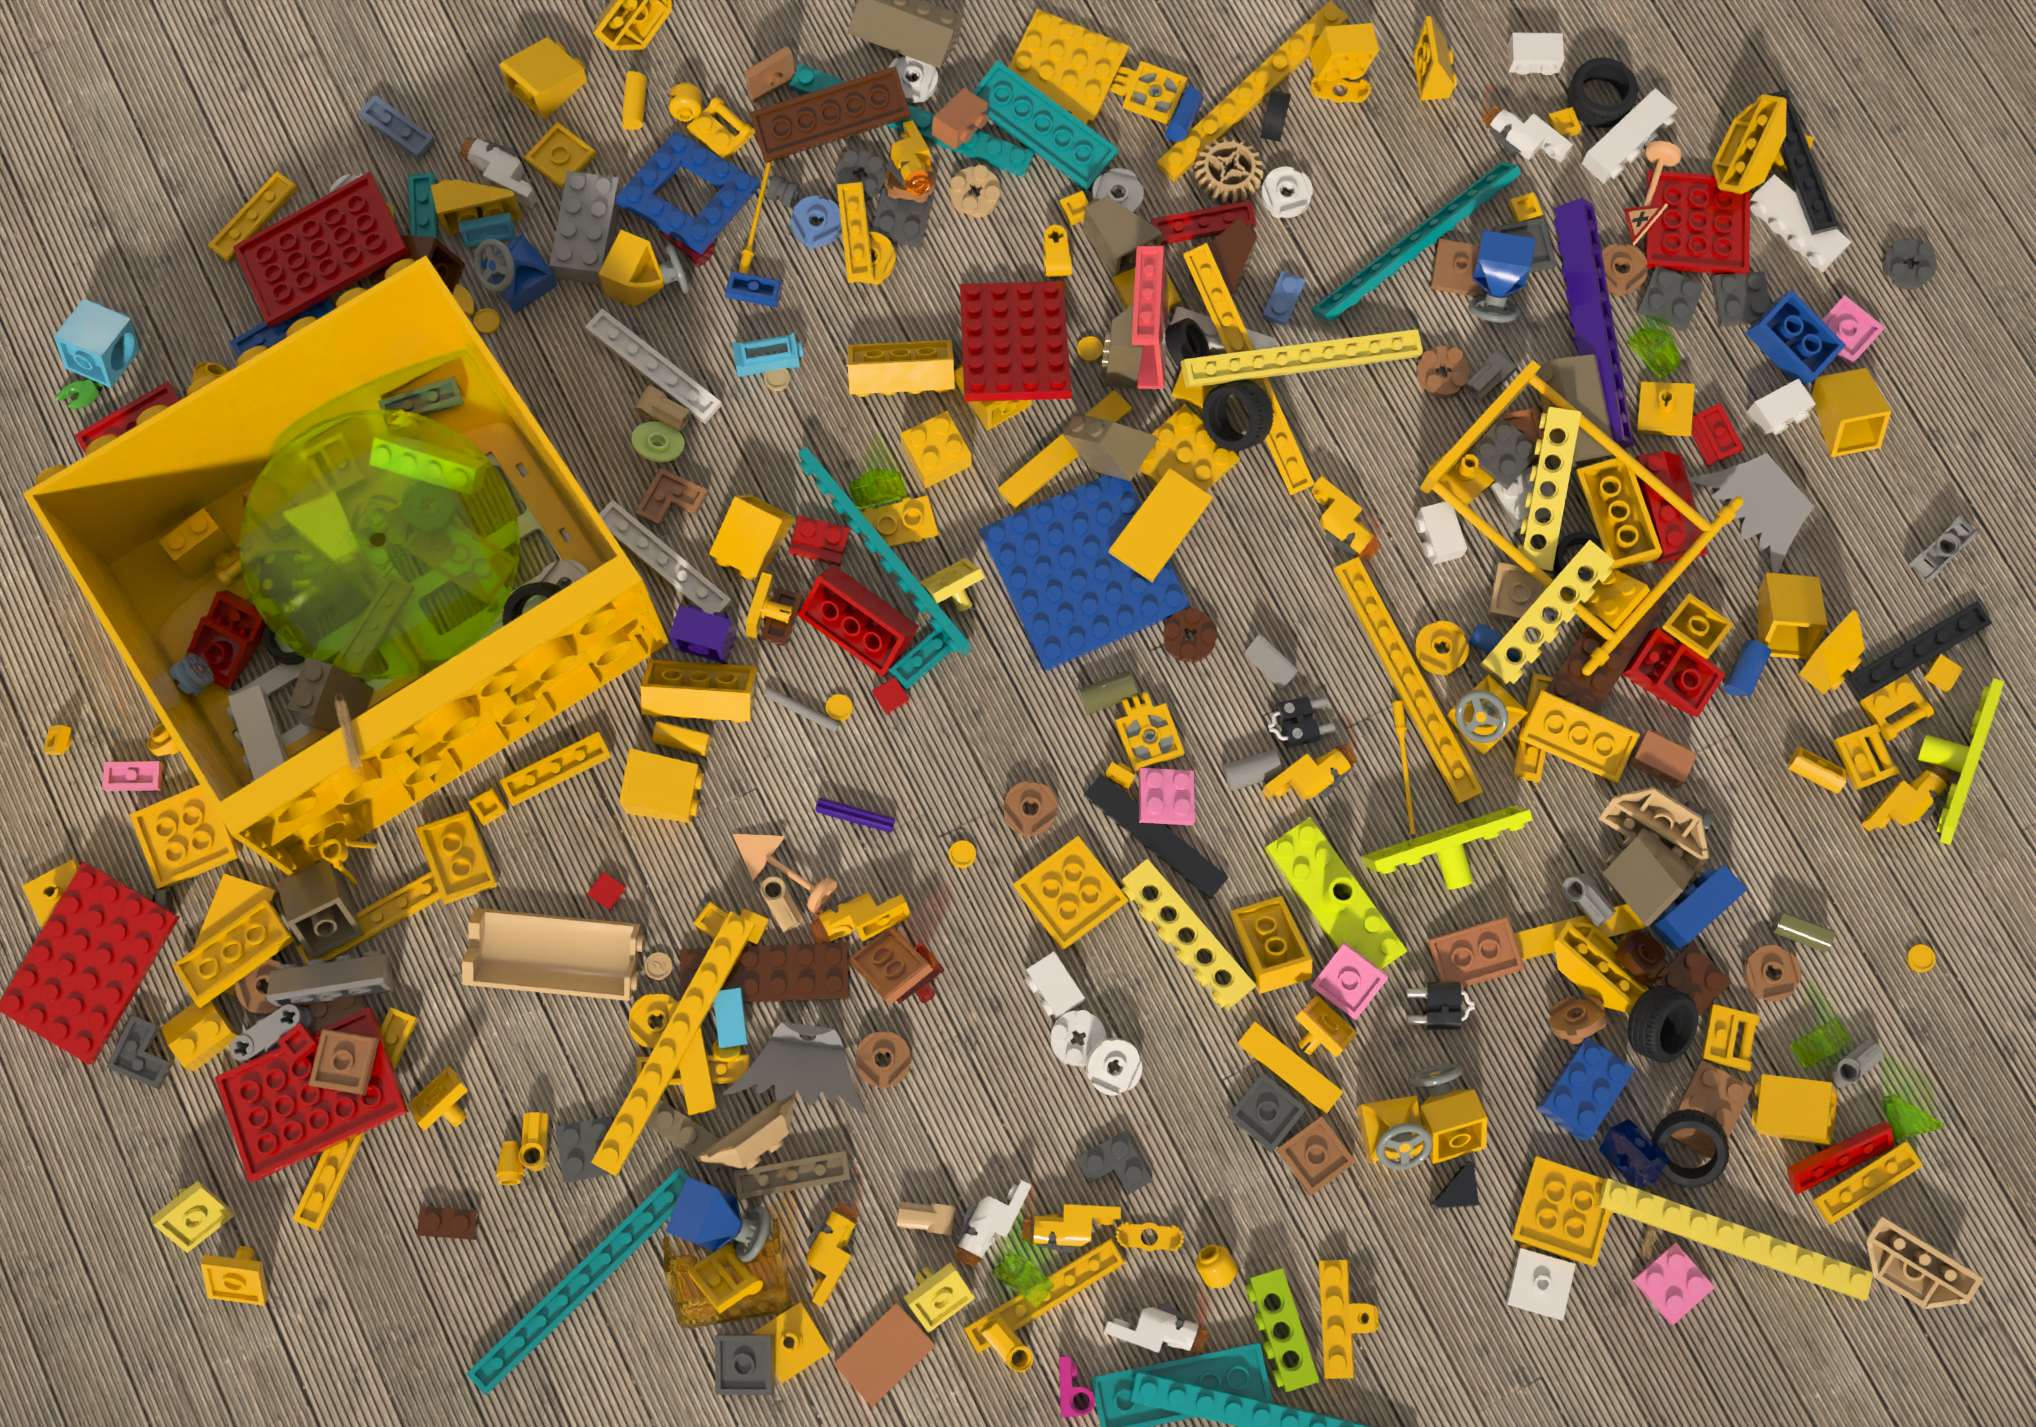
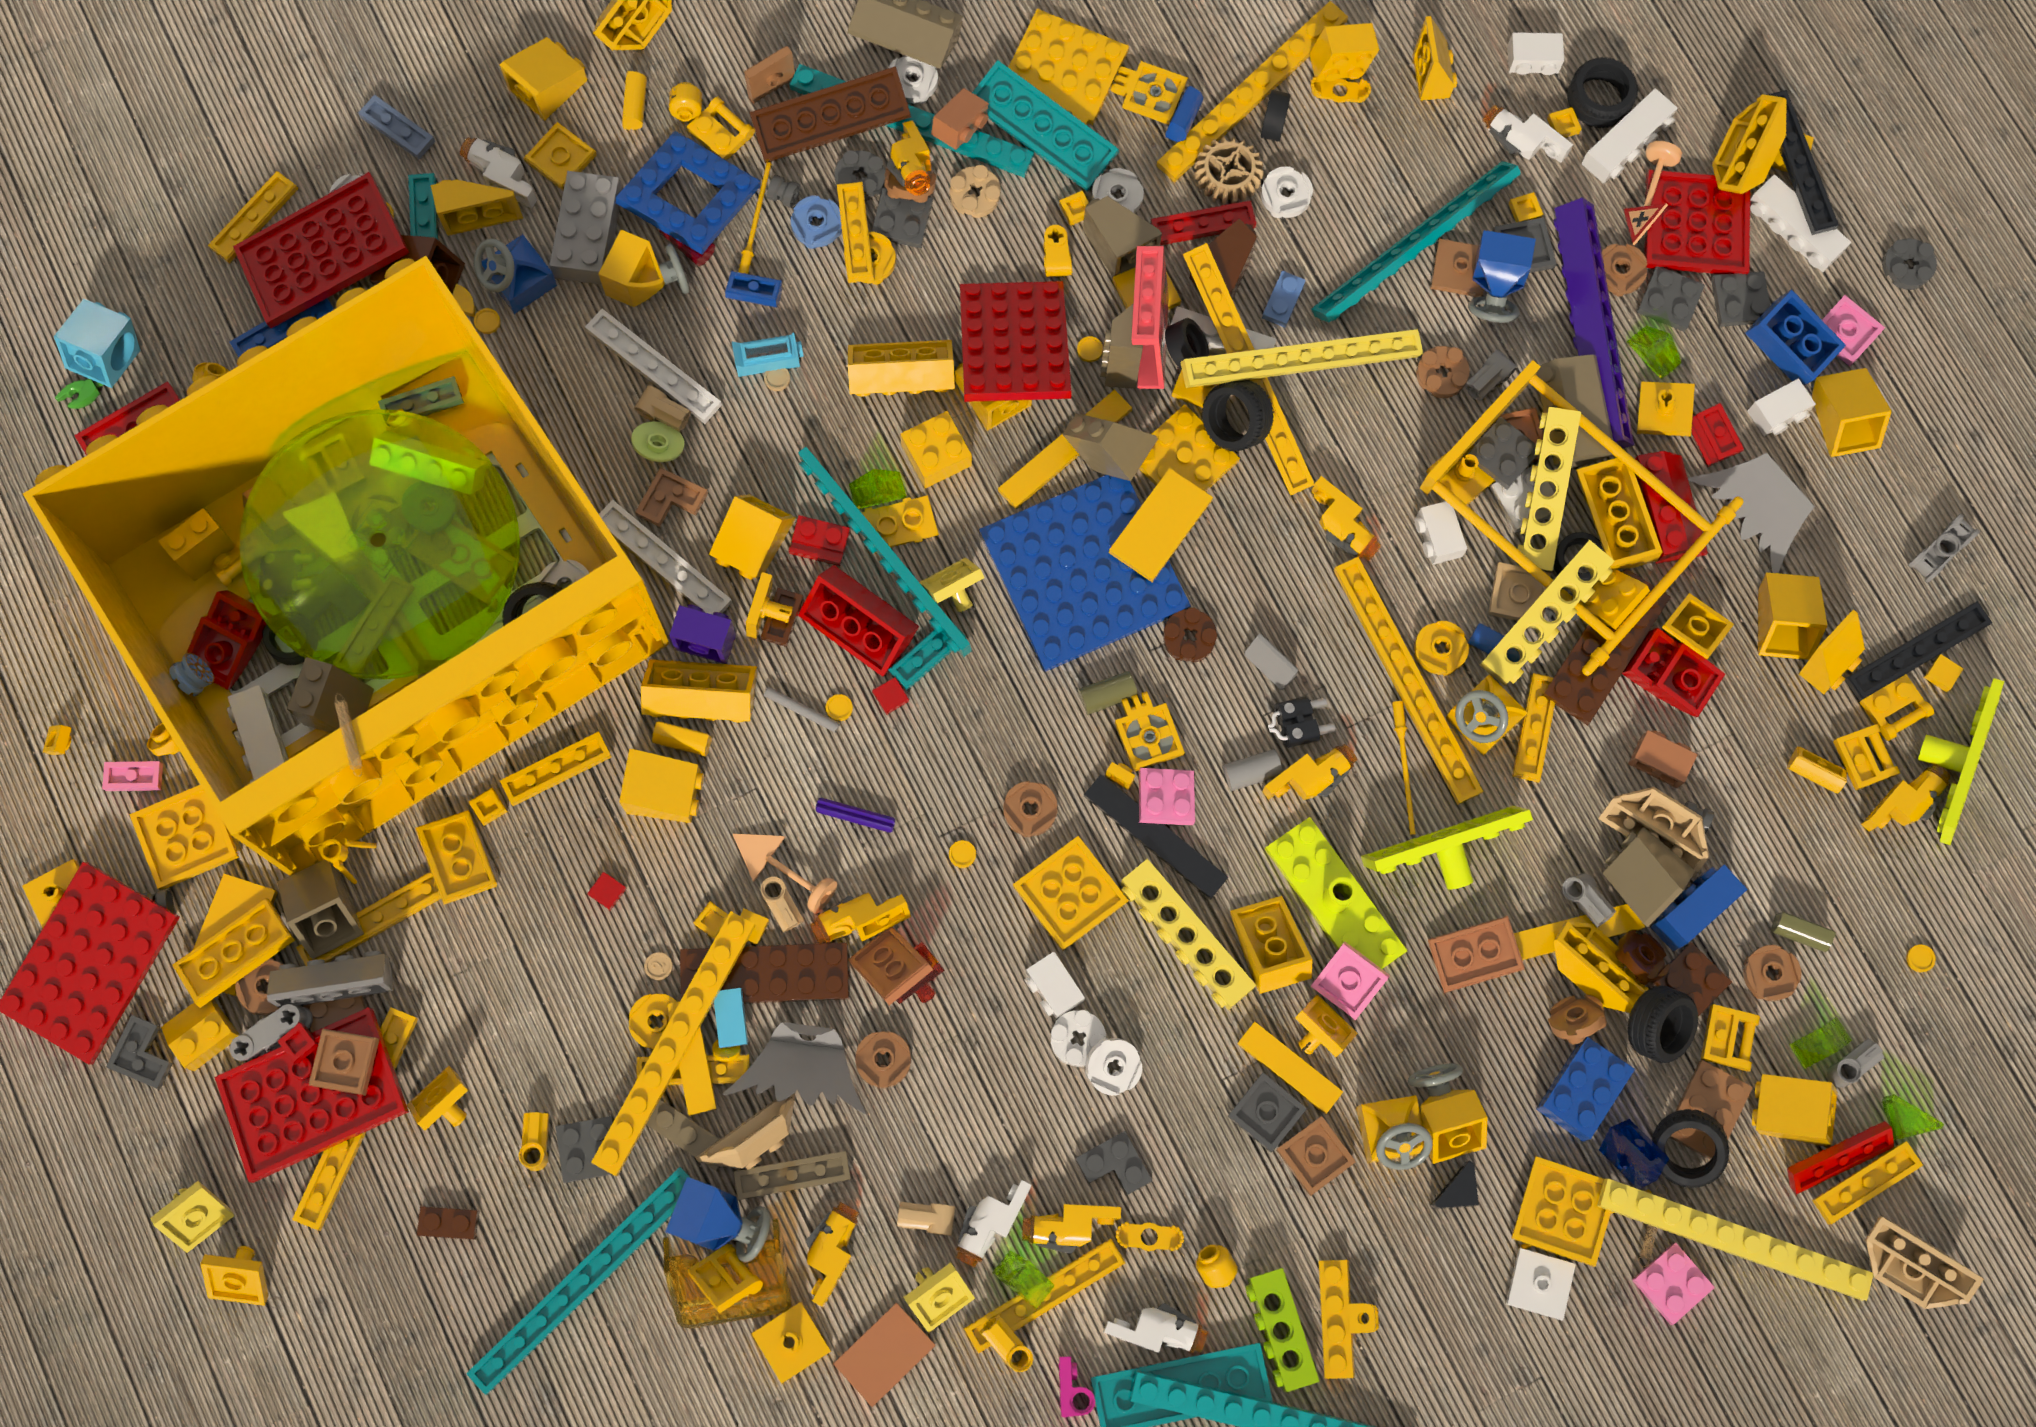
(491, 227): medium azure tile -> none
(509, 1166): yellow cone -> none
(552, 954): tan cylinder -> none
(744, 1364): dark grey plate -> none
(1442, 1006): black piece -> none
(1578, 736): yellow tile -> none
(1747, 668): blue brick -> none

